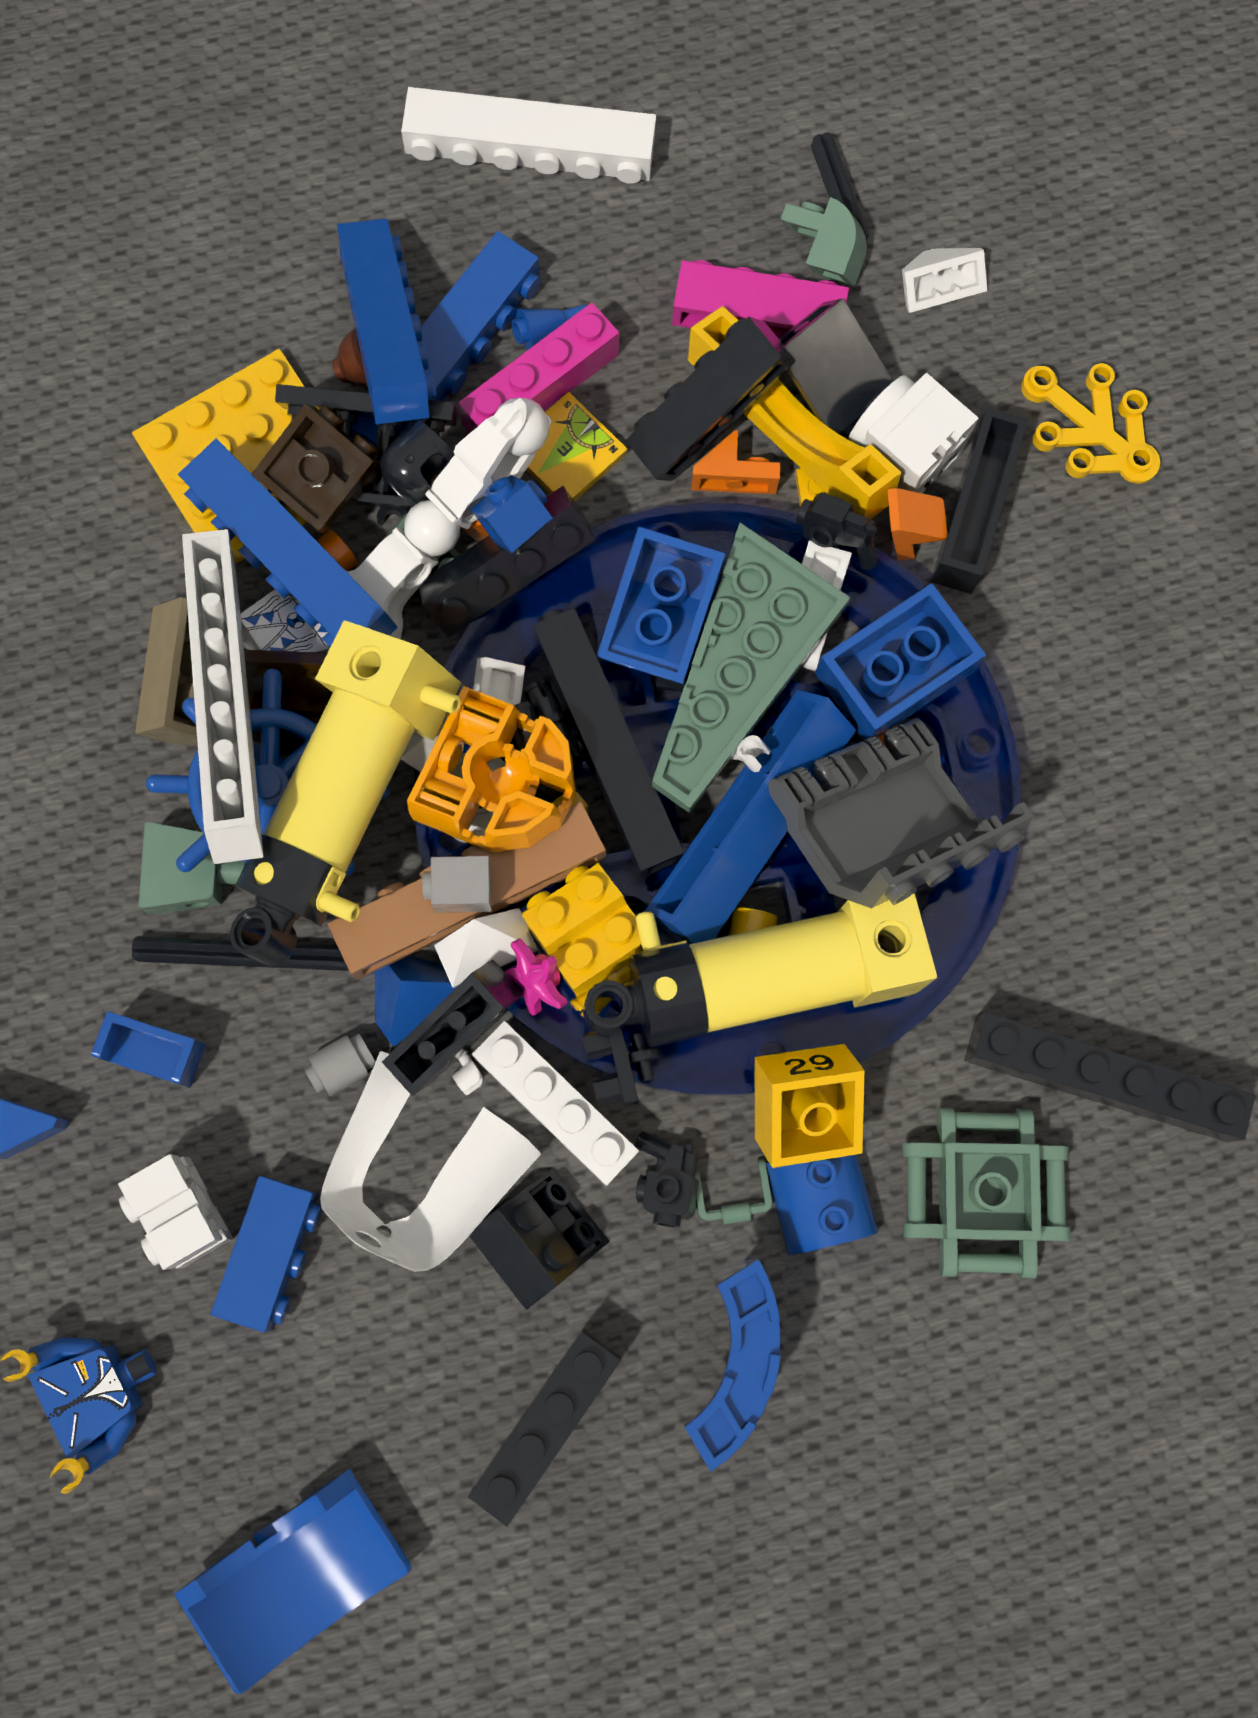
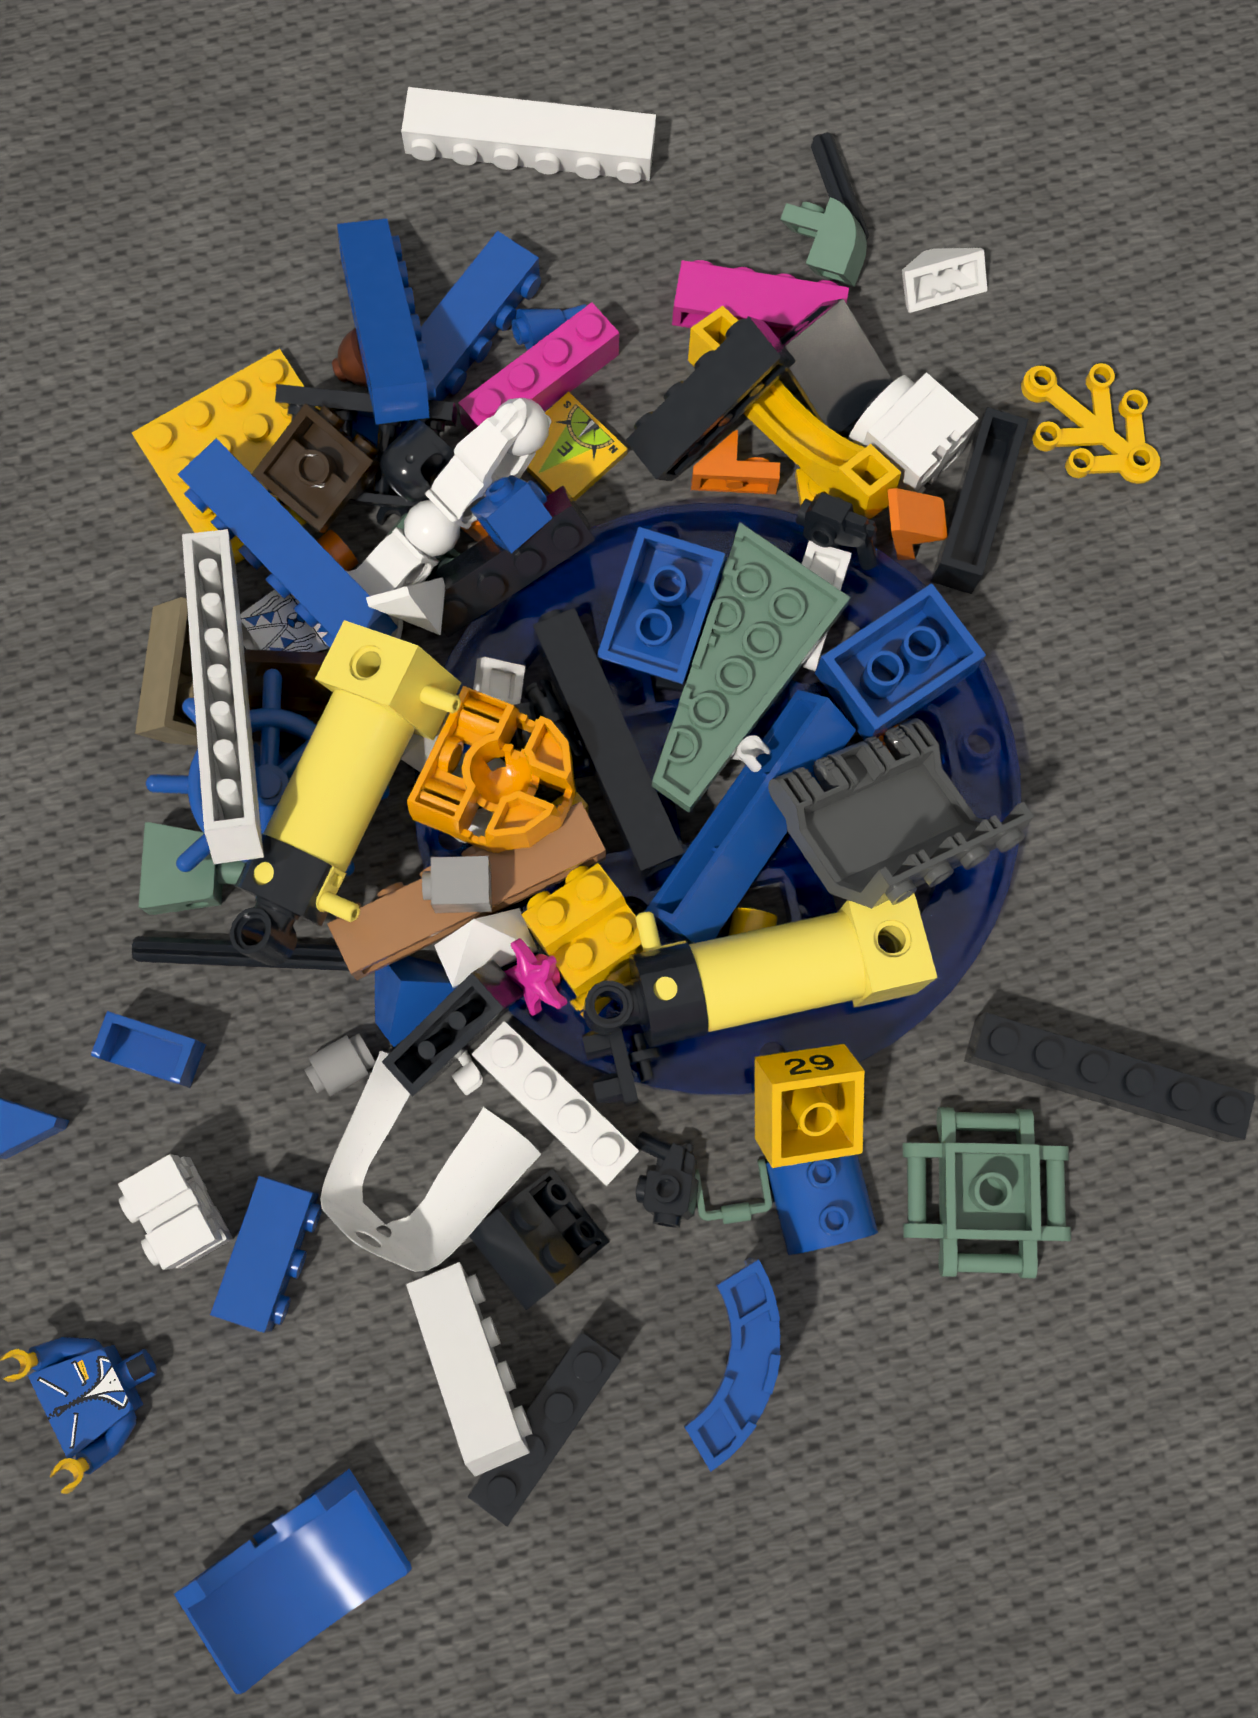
(415, 604): none -> white slope
(467, 1369): none -> white brick

